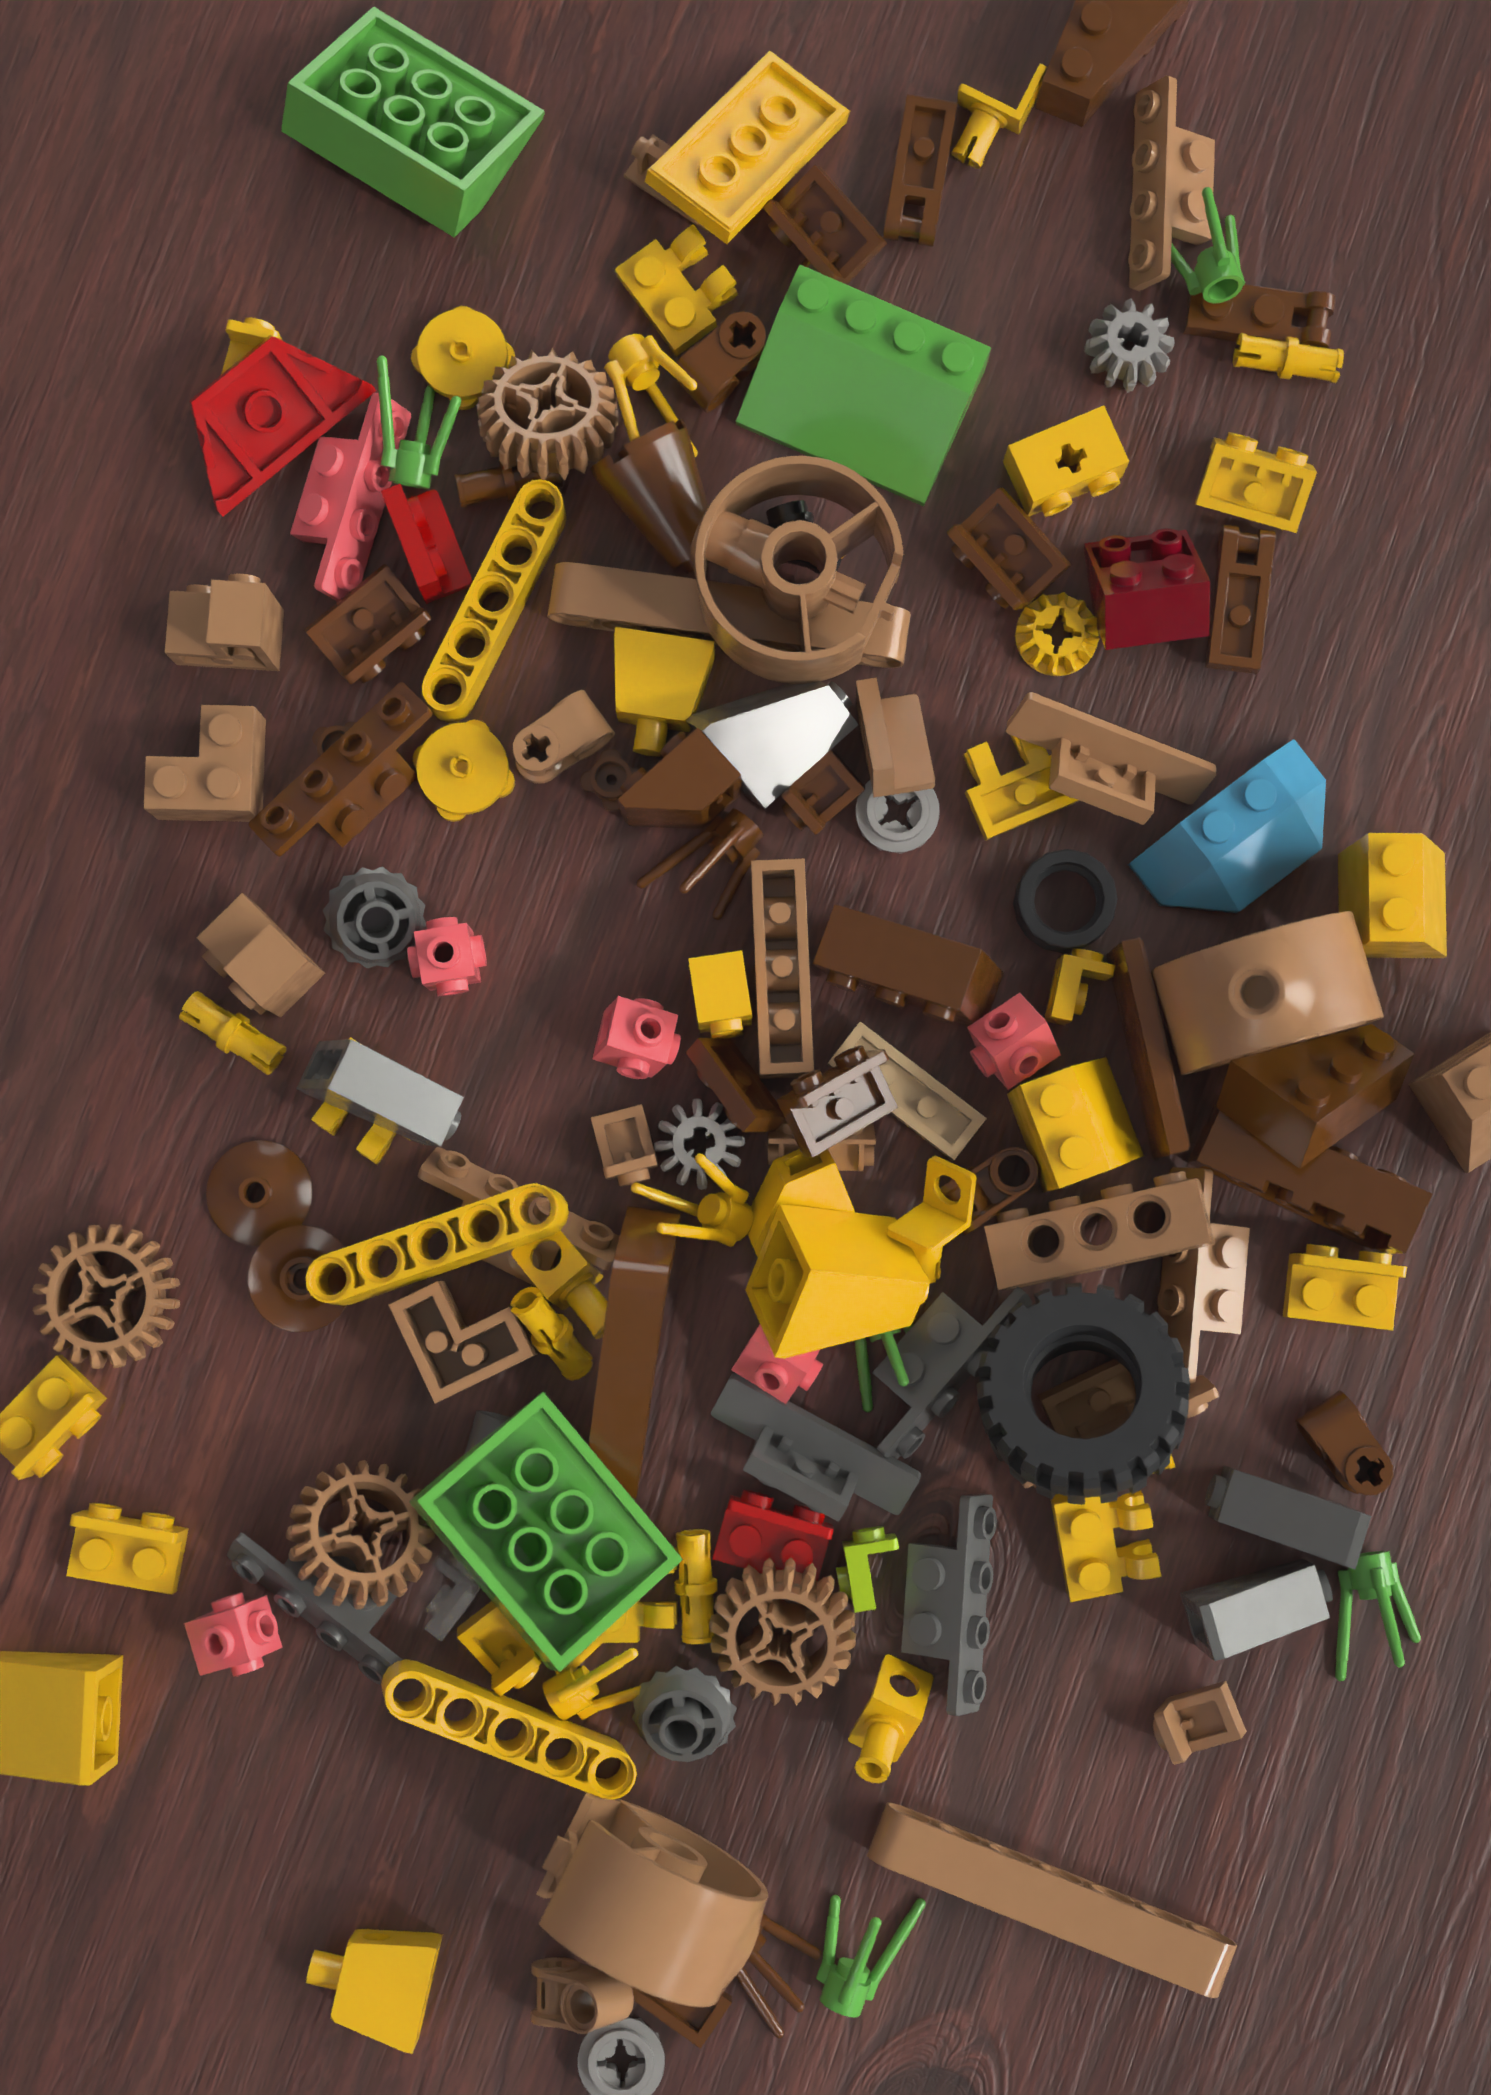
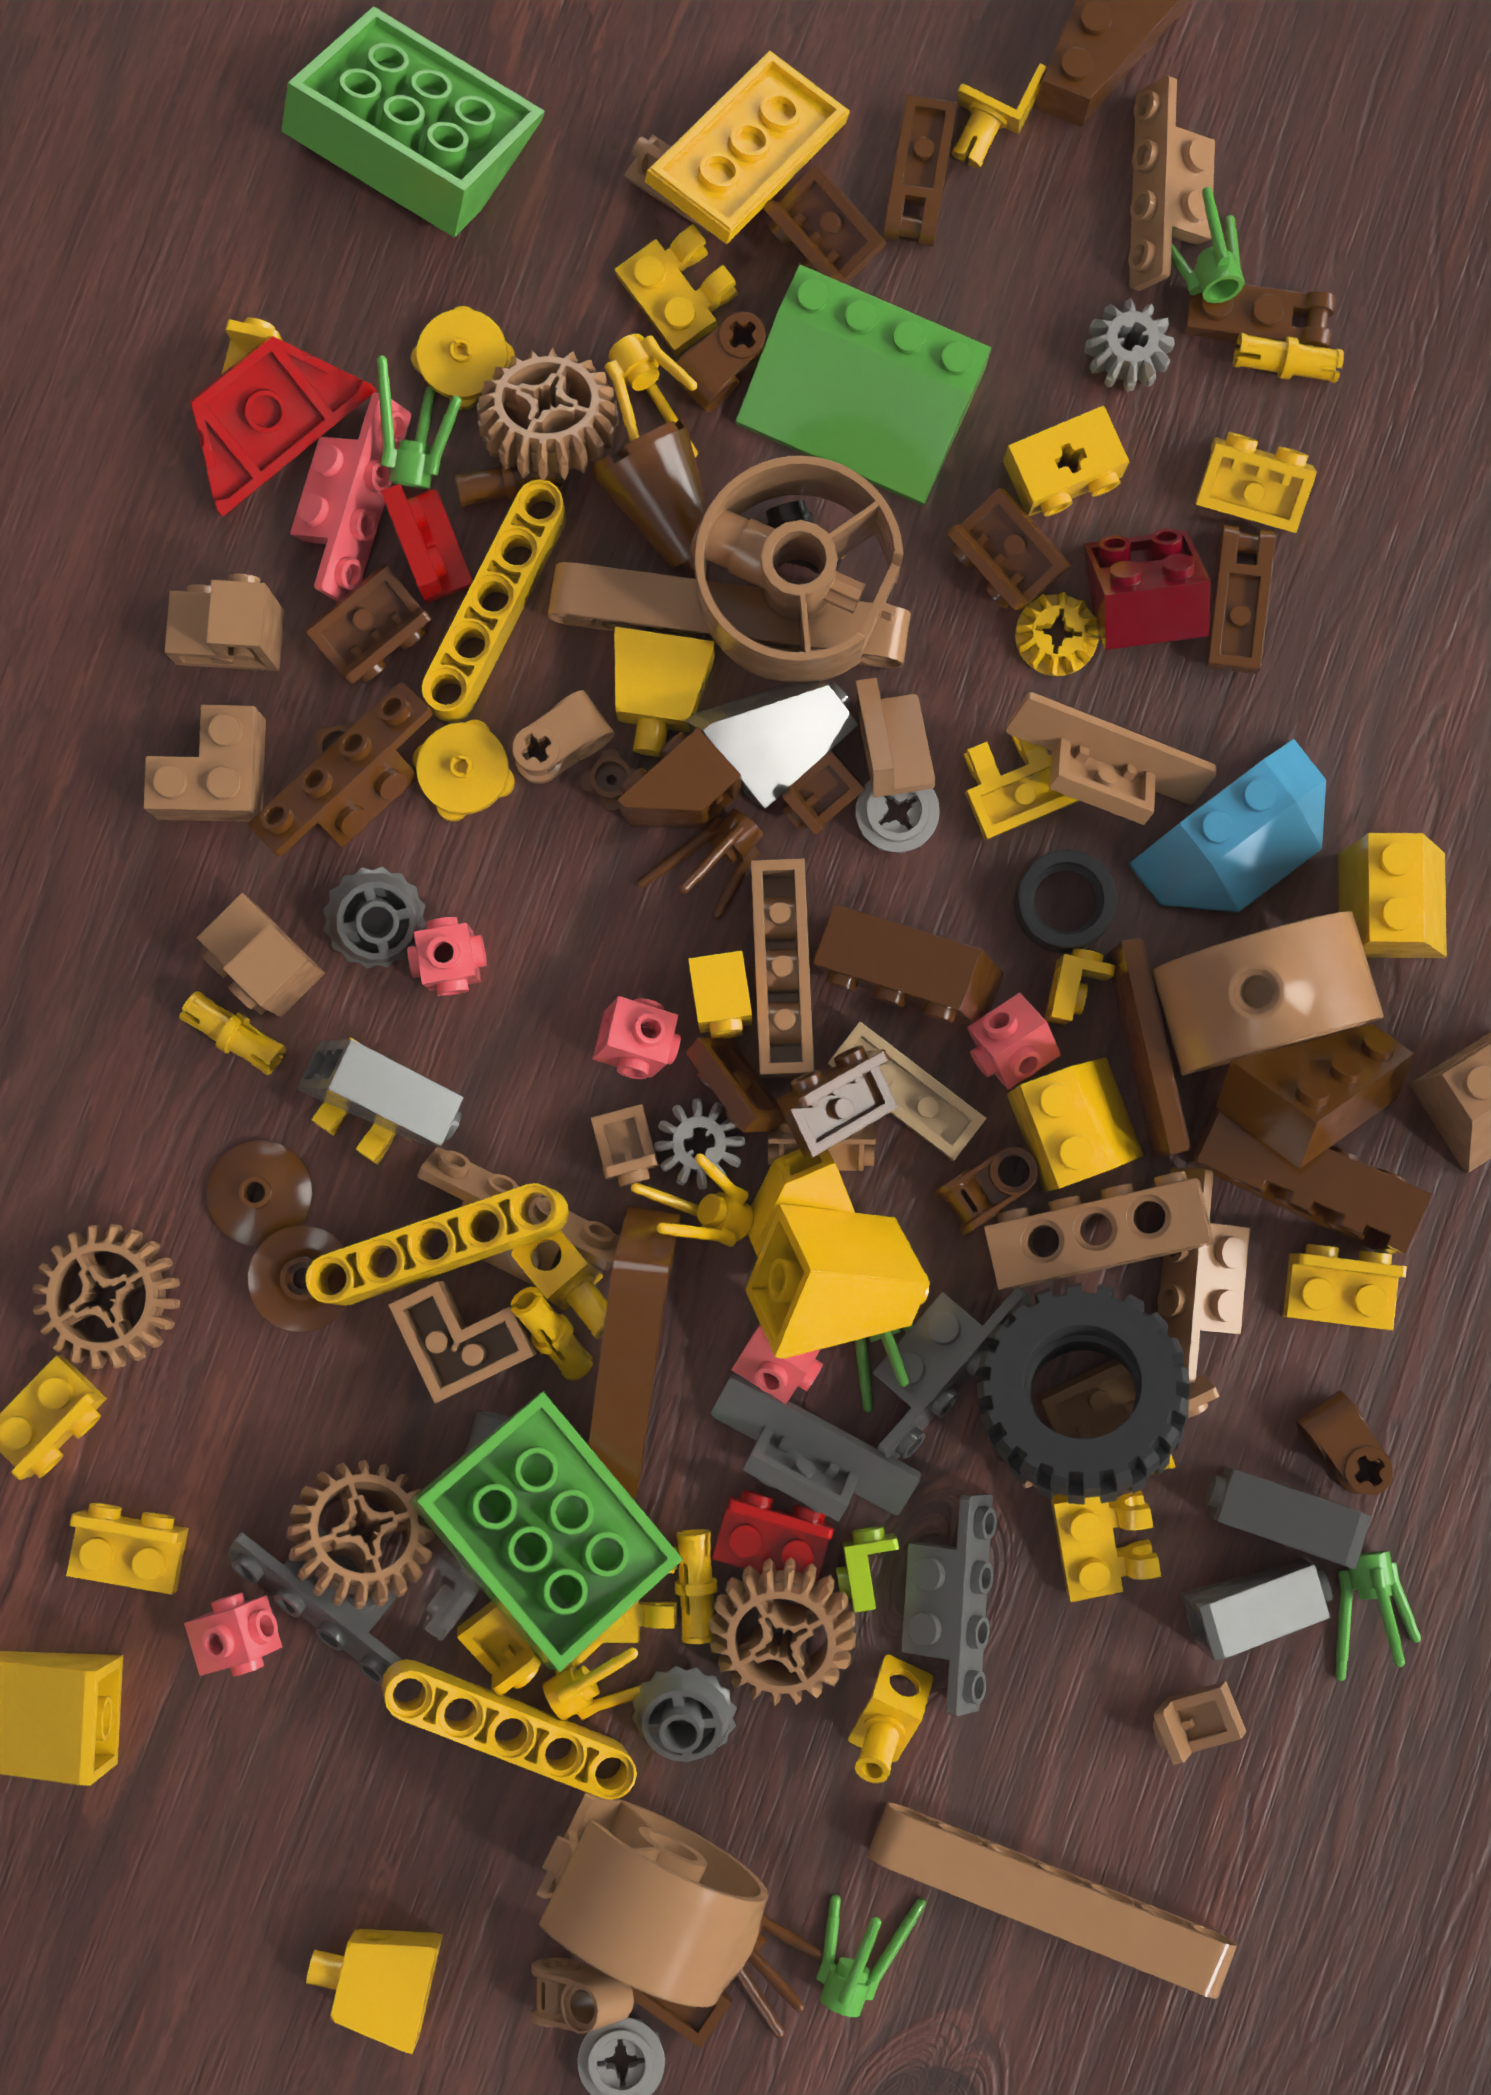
(937, 1217): yellow bracket -> none

